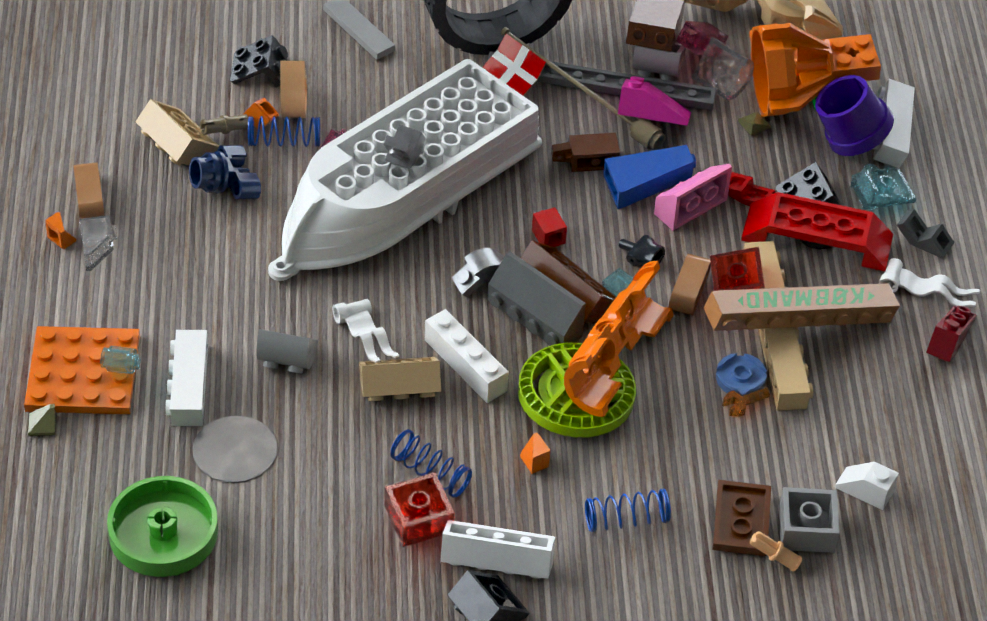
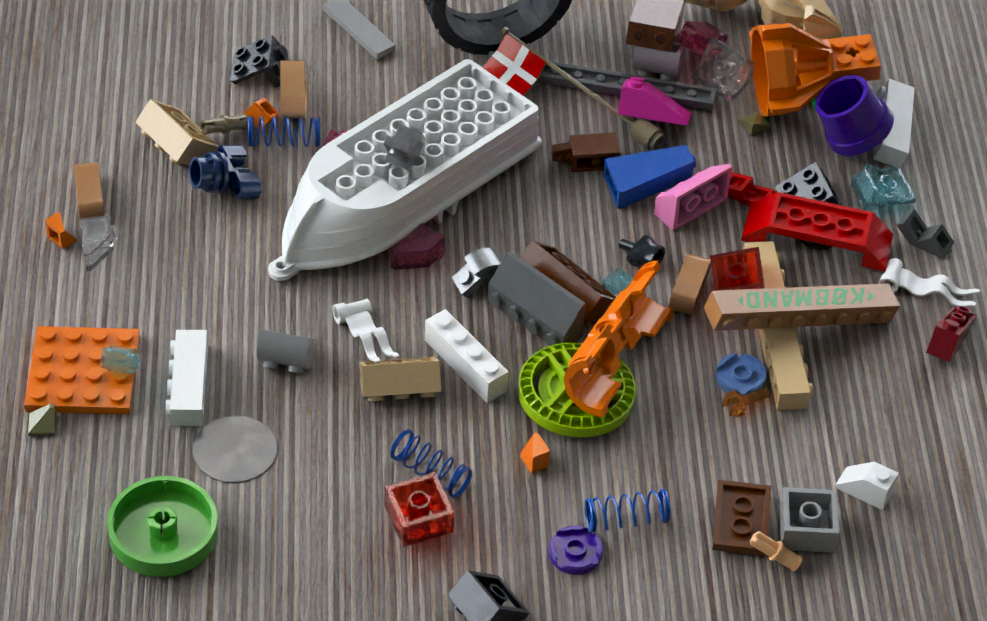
(418, 249): none -> clear pink slope
(497, 549): white brick -> none
(549, 227): red brick -> none
(575, 550): none -> dark purple tile

